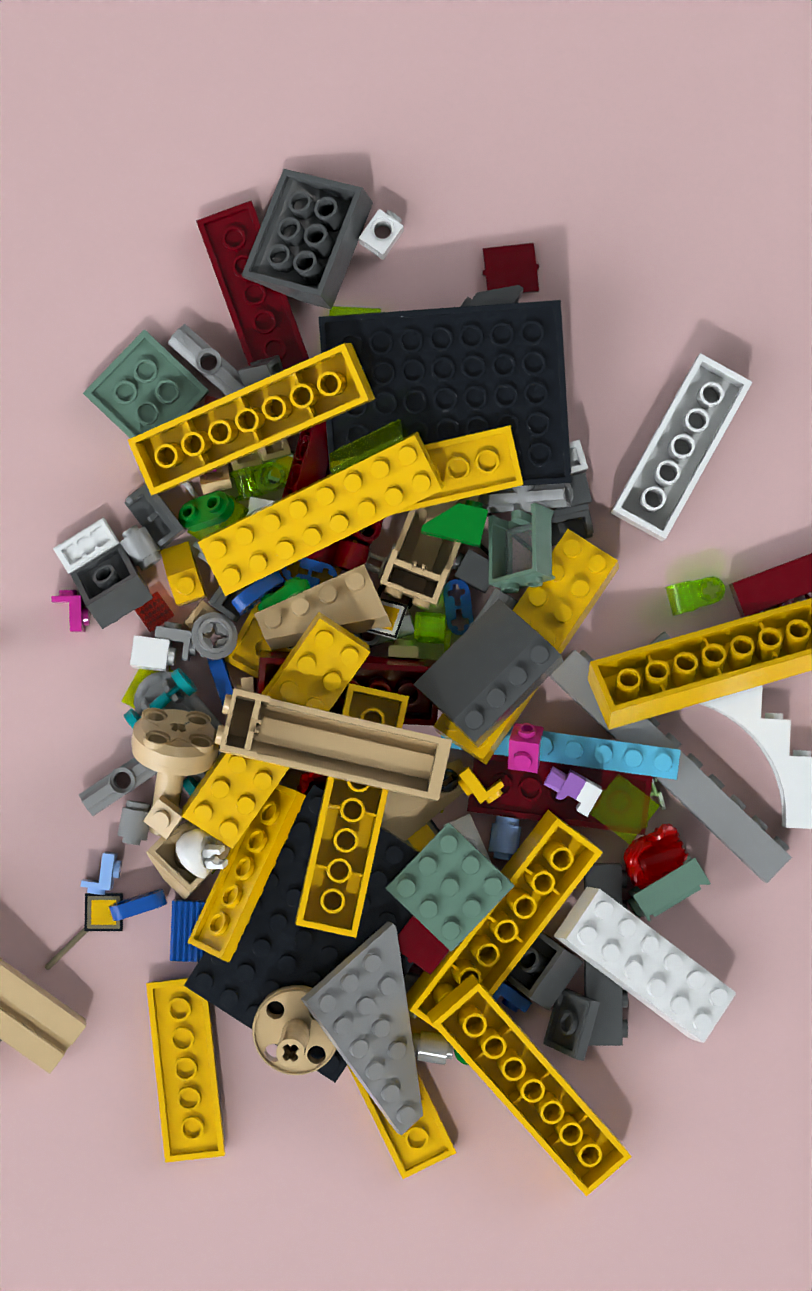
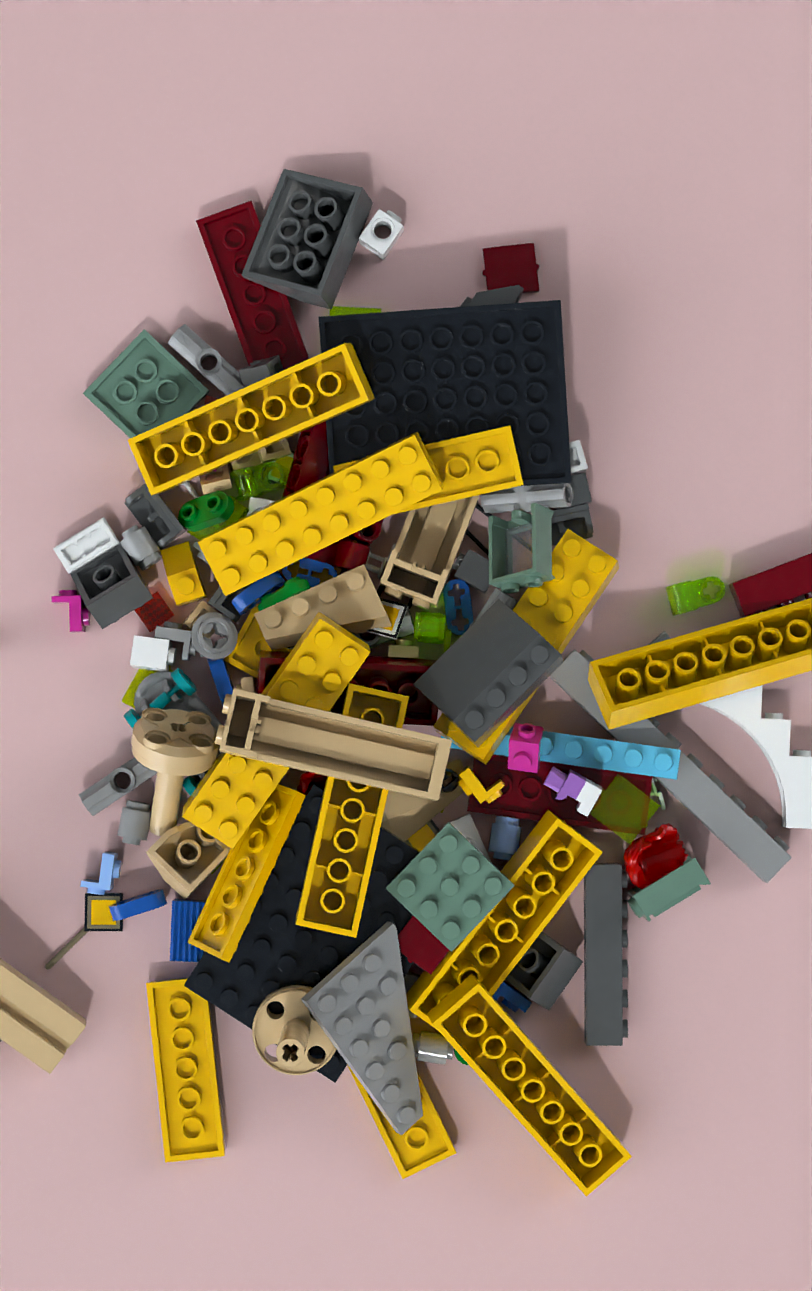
(164, 817): tan plate -> none
(197, 852): white piece -> none
(365, 446): clear neon green piece -> none
(459, 524): green slope -> none
(571, 1024): dark grey tile -> none
(645, 964): white brick -> none
(681, 447): white brick -> none

